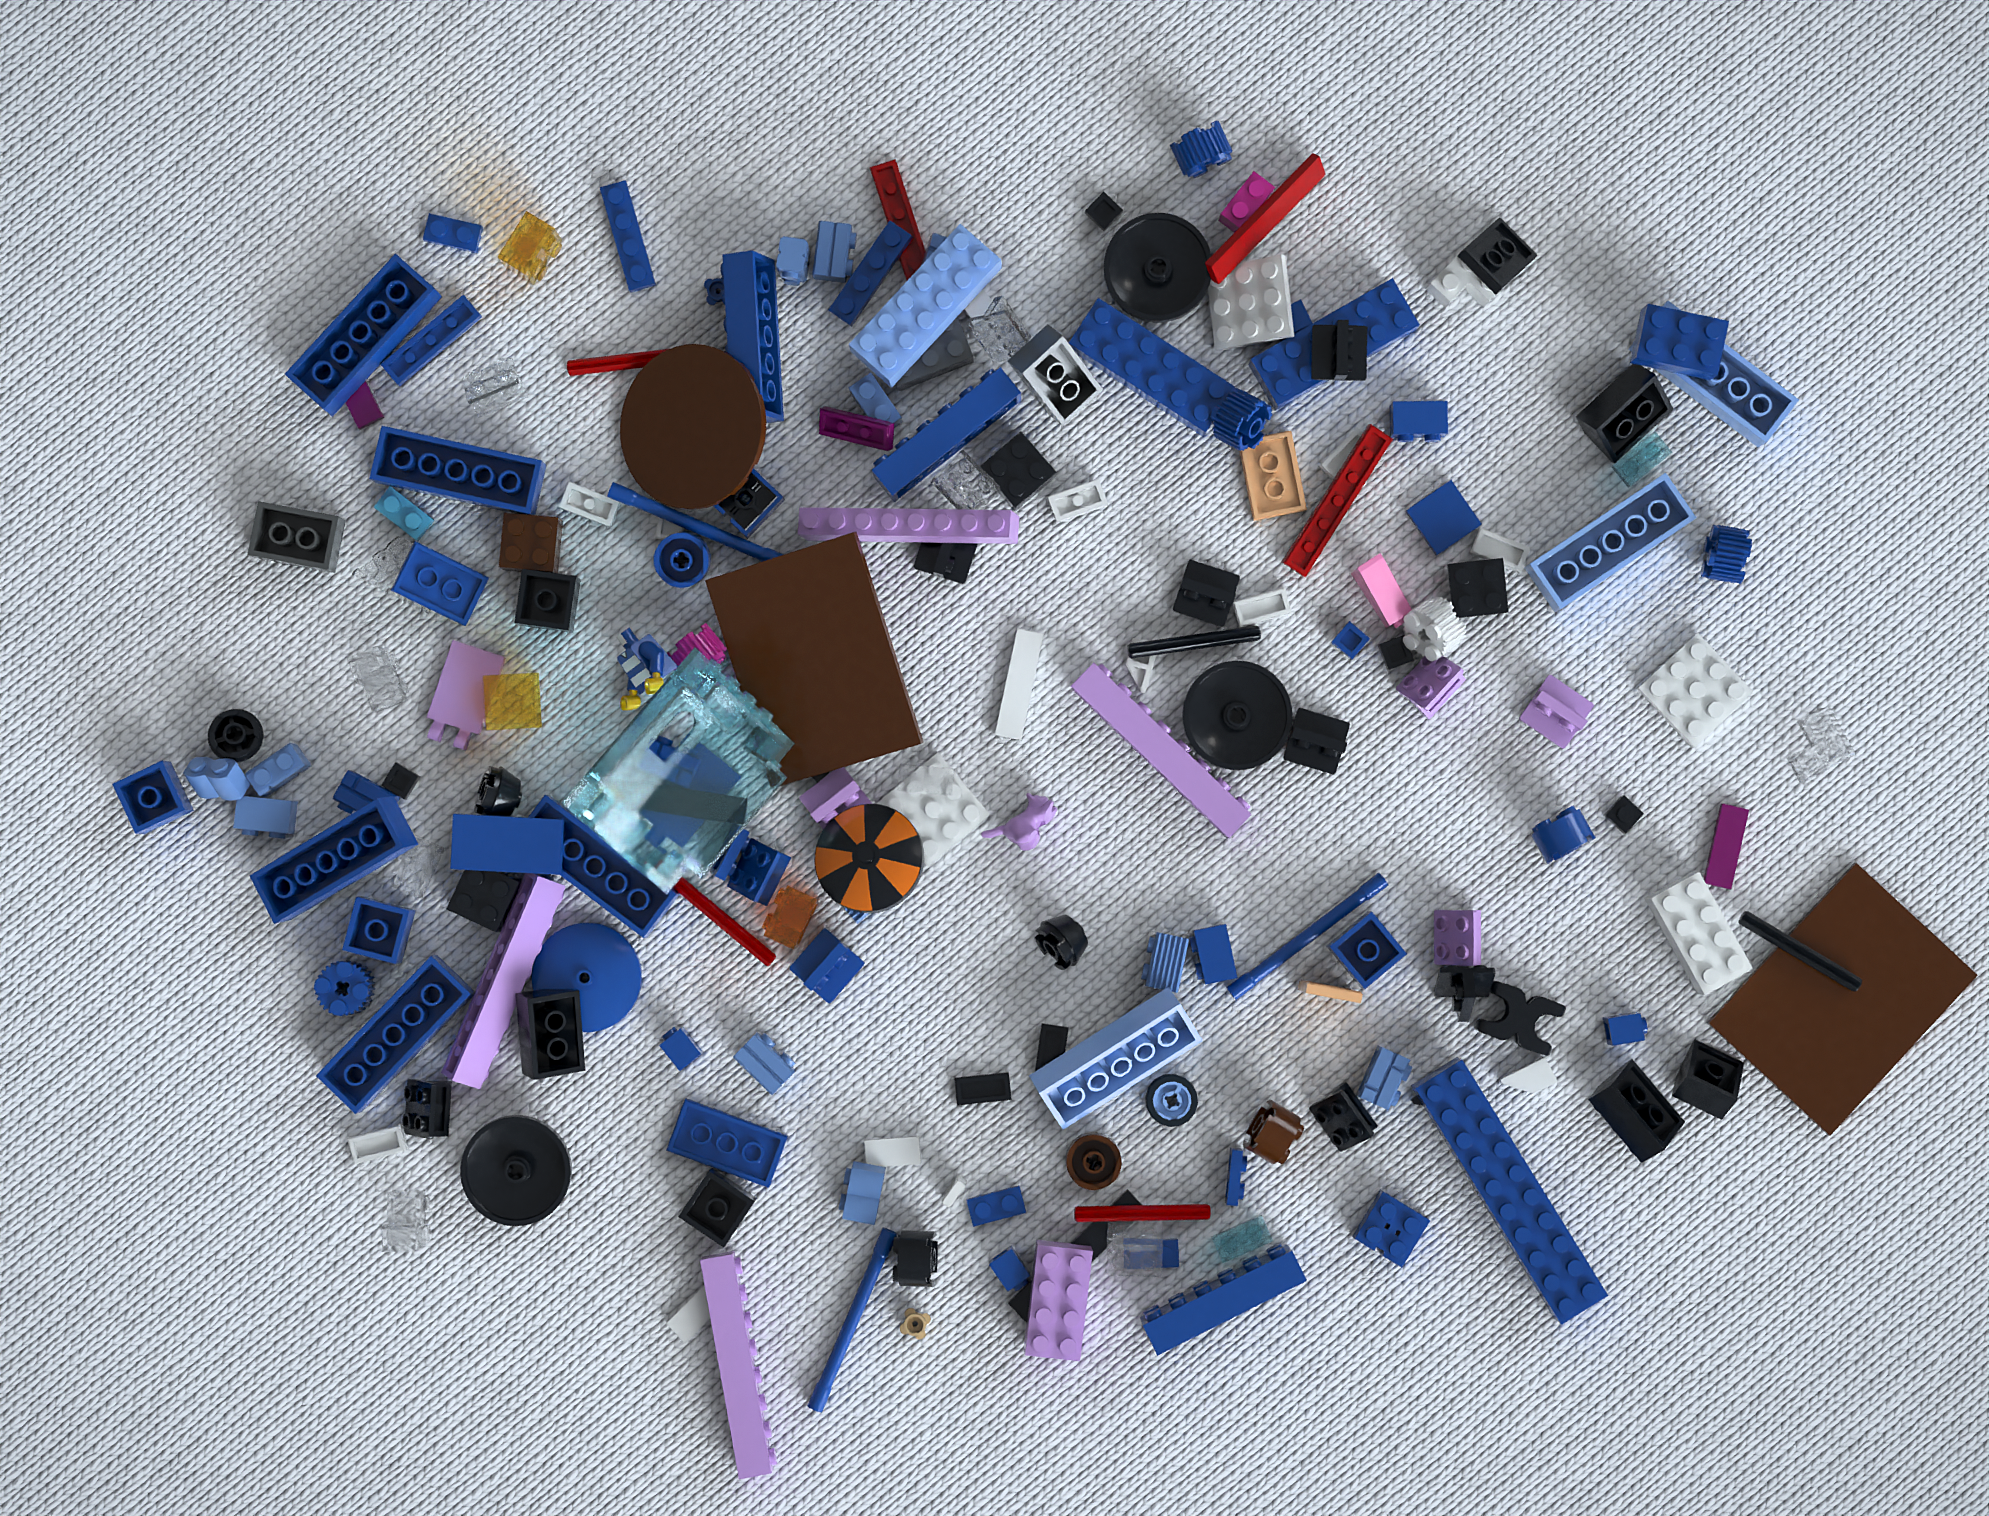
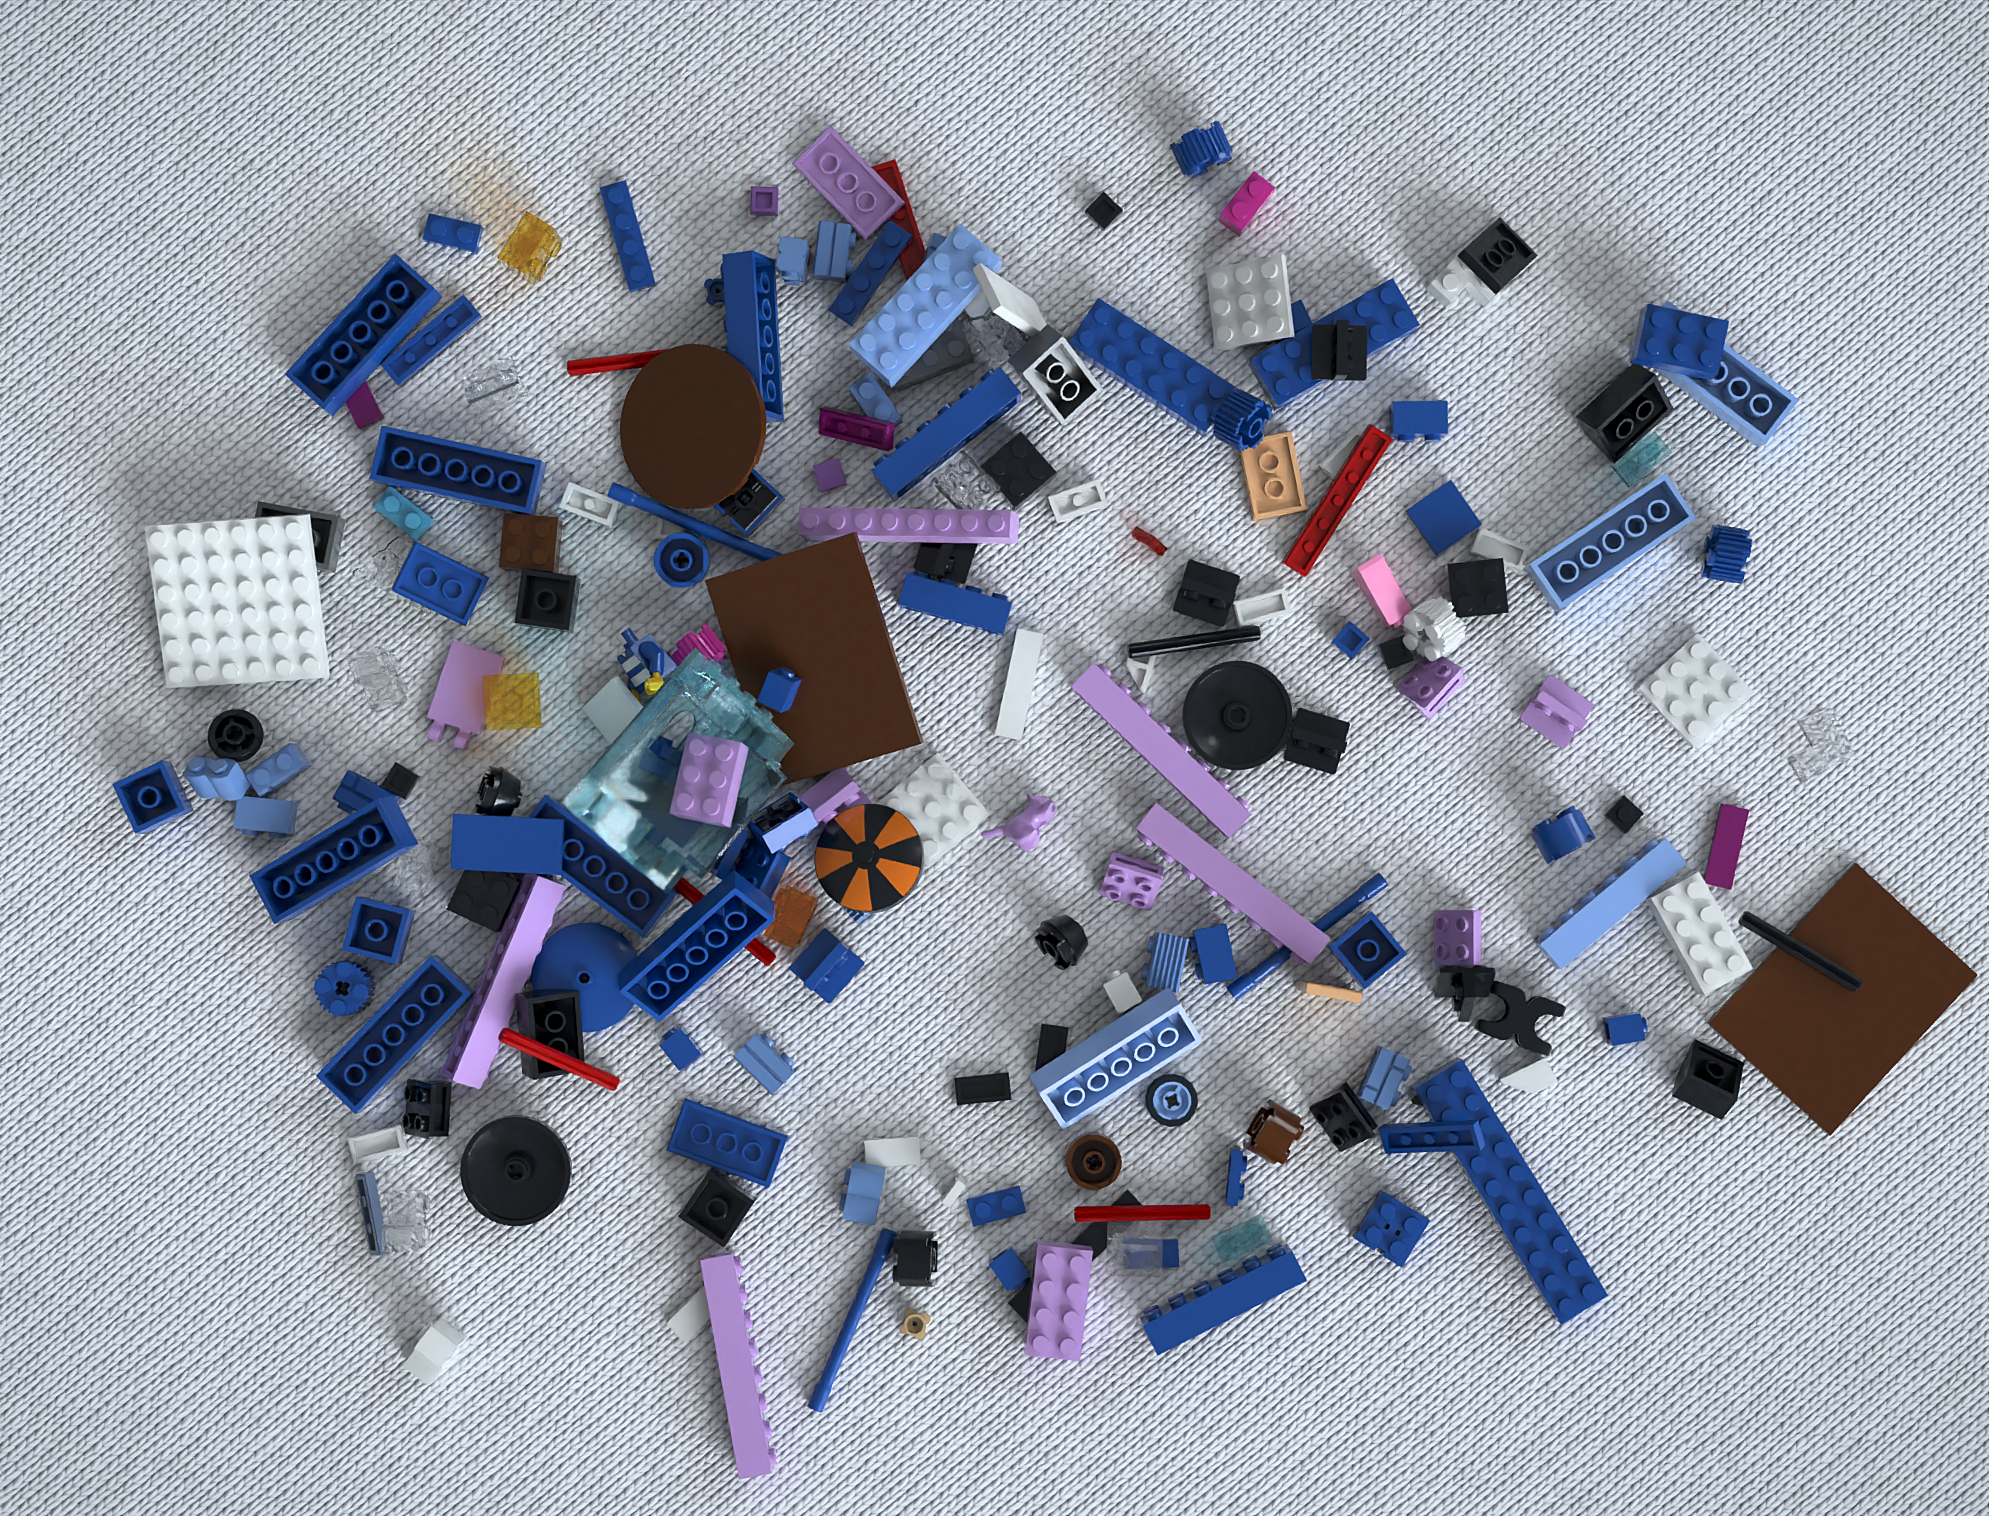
(237, 601): none -> white plate
(371, 1211): none -> sand blue tile
(434, 1350): none -> white brick
(558, 1059): none -> red axle
(612, 709): none -> white tile
(696, 946): none -> blue brick
(709, 779): none -> lavender brick
(764, 201): none -> medium lavender tile
(779, 689): none -> blue brick
(782, 823): none -> piece
(829, 475): none -> medium lavender tile
(848, 183): none -> lavender tile
(954, 603): none -> blue brick
(1009, 301): none -> white tile
(1121, 991): none -> white brick
(1131, 881): none -> lavender bracket
(1149, 540): none -> clear red tile
(1157, 267): black dish -> none
(1232, 884): none -> lavender brick
(1265, 218): red tile -> none
(1431, 1136): none -> blue plate
(1611, 902): none -> light blue brick
(1637, 1111): black slope -> none

